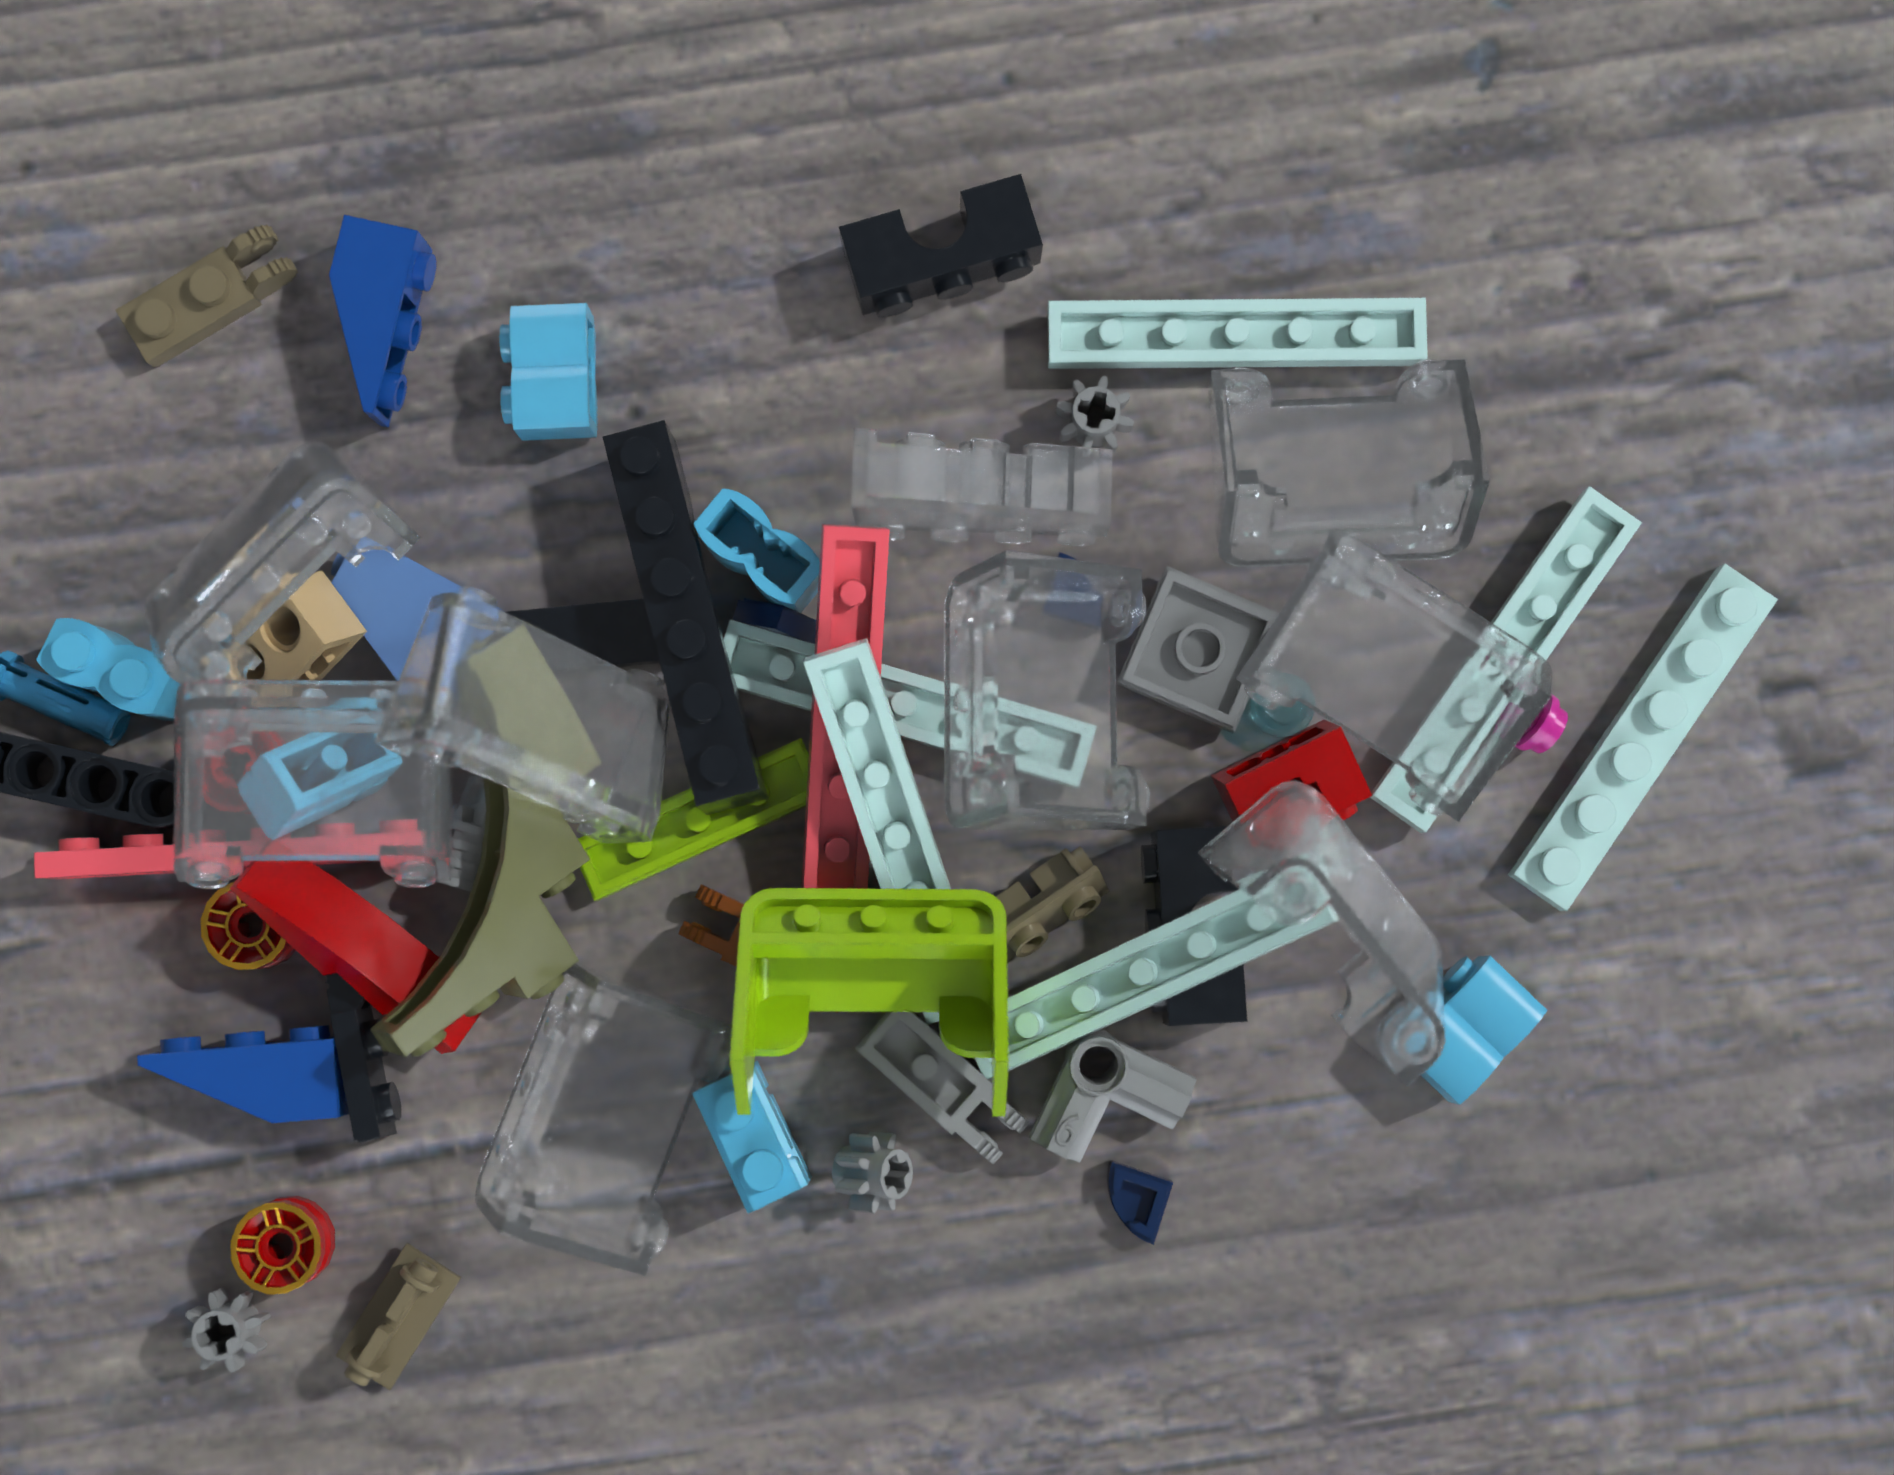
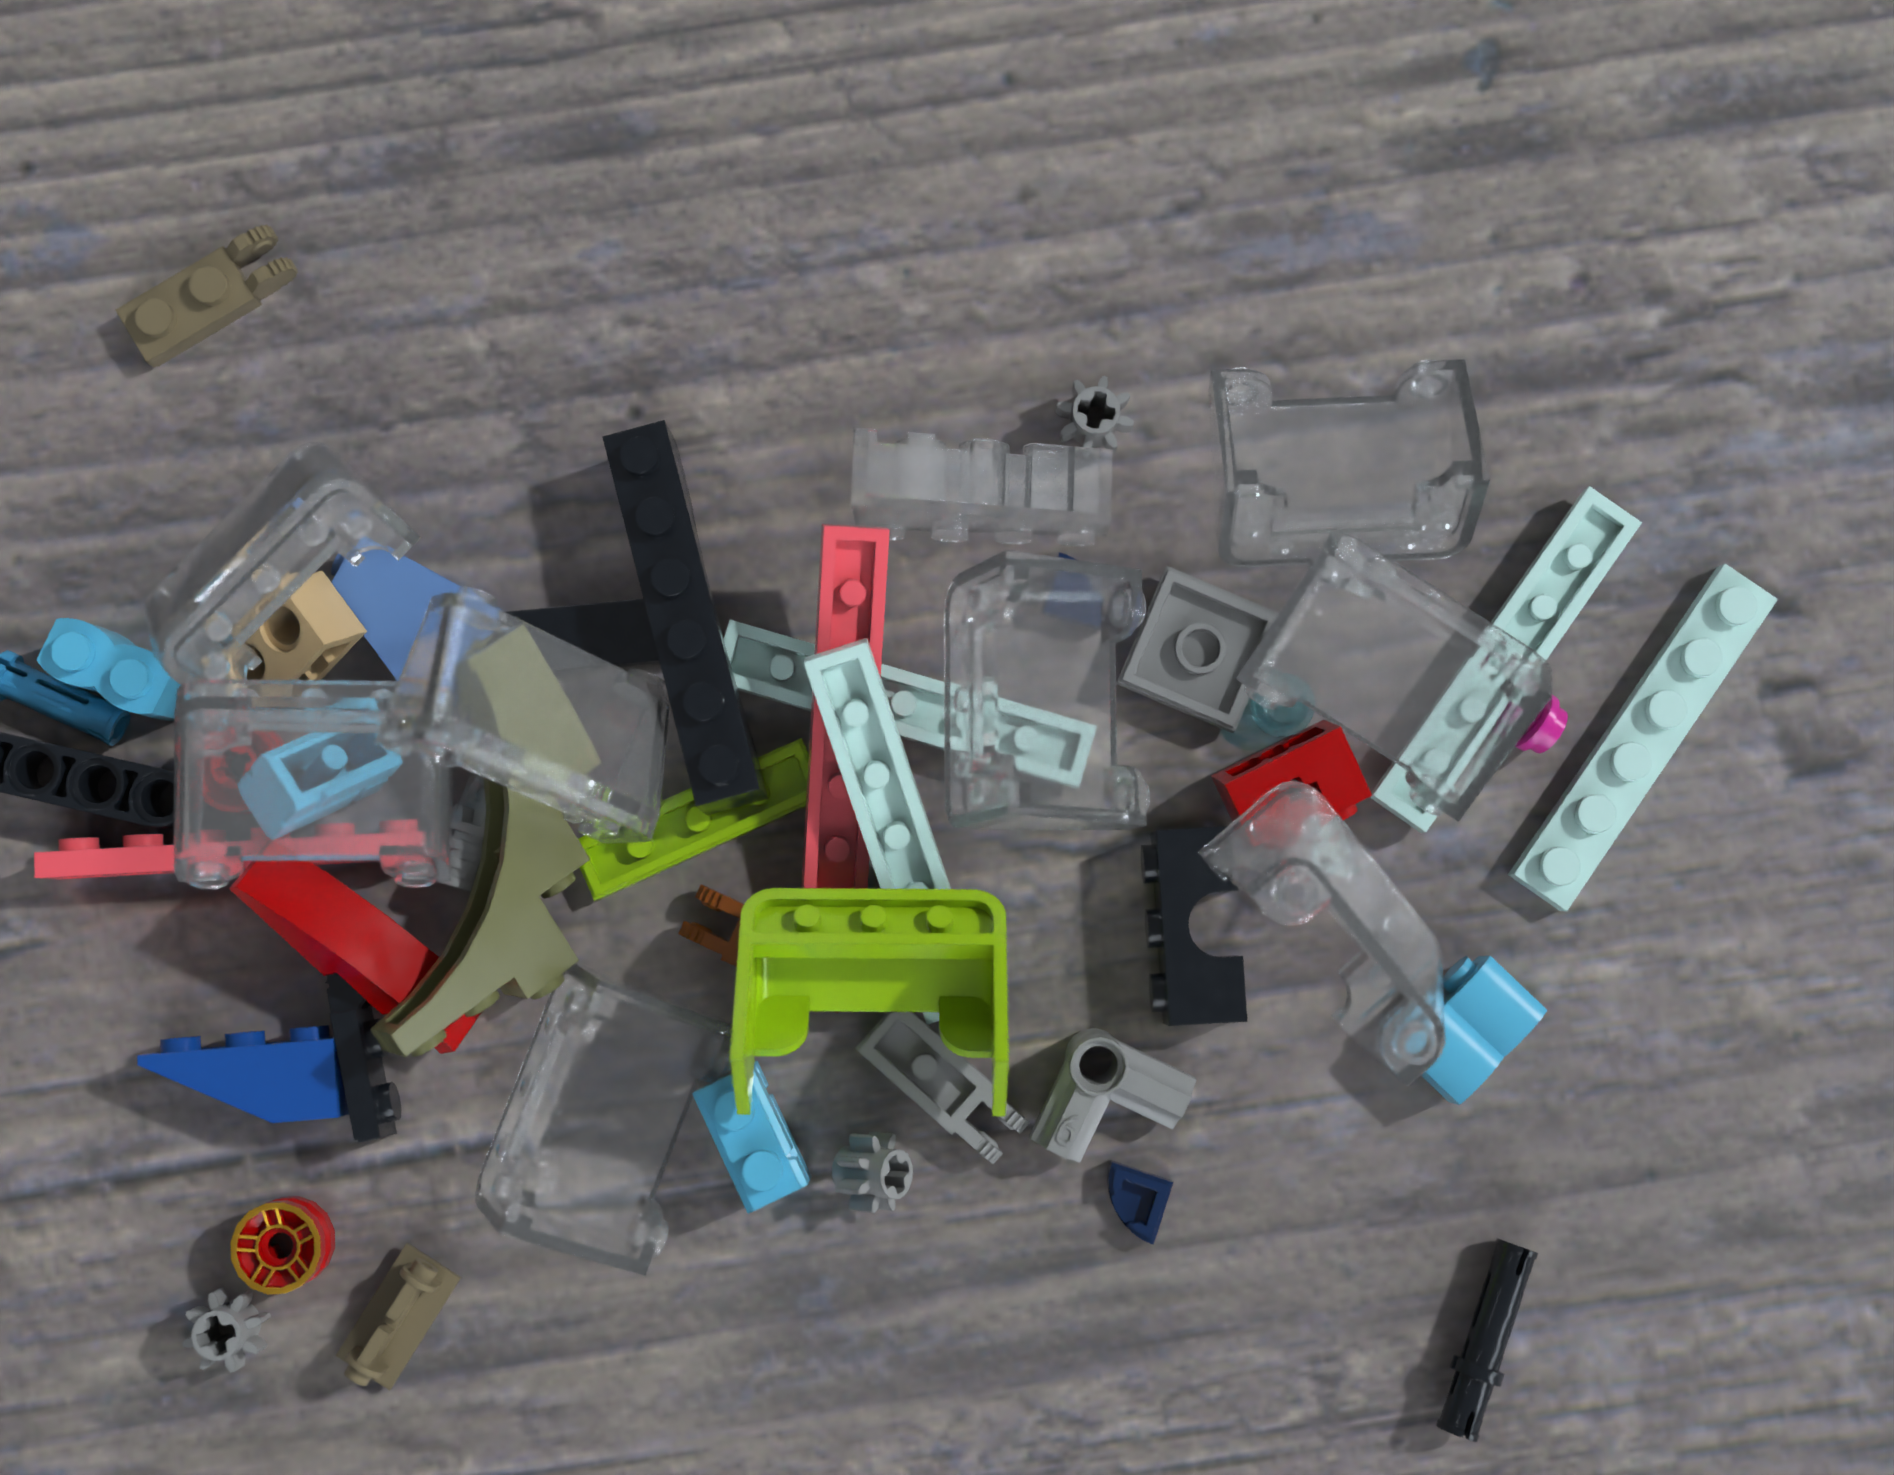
(228, 934): red wheel -> none
(377, 292): blue slope -> none
(551, 371): medium azure brick -> none
(746, 543): medium azure brick -> none
(776, 619): dark blue tile -> none
(895, 270): black arch -> none
(1069, 891): dark tan hinge -> none
(1144, 974): light aqua plate -> none
(1236, 333): light aqua plate -> none
(1486, 1341): none -> black pin

